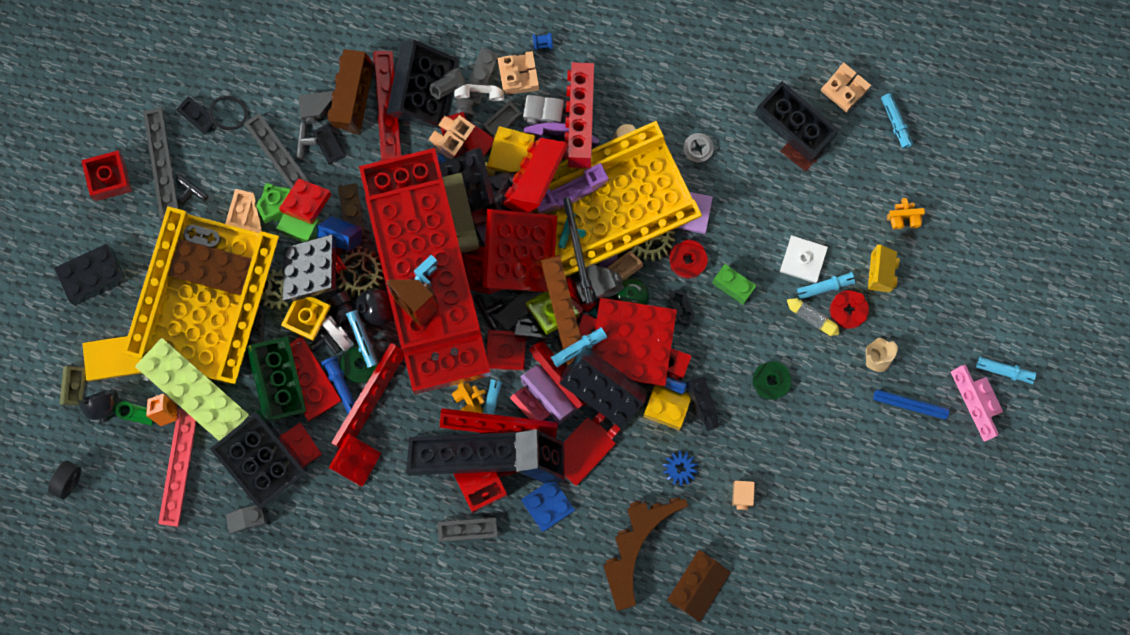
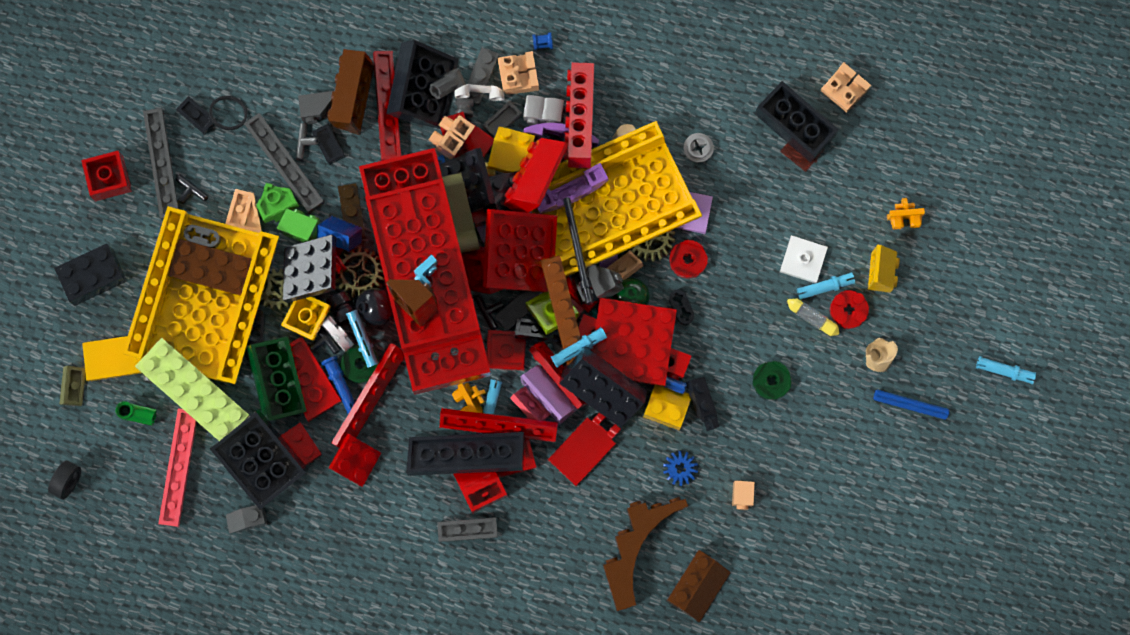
(100, 405): black cylinder -> none
(162, 410): orange brick -> none
(305, 201): red plate -> none
(539, 456): black brick -> none
(547, 505): blue plate -> none
(566, 232): teal piece -> none
(734, 284): bright green brick -> none
(899, 126): medium azure pin -> none
(979, 400): bright pink bracket -> none

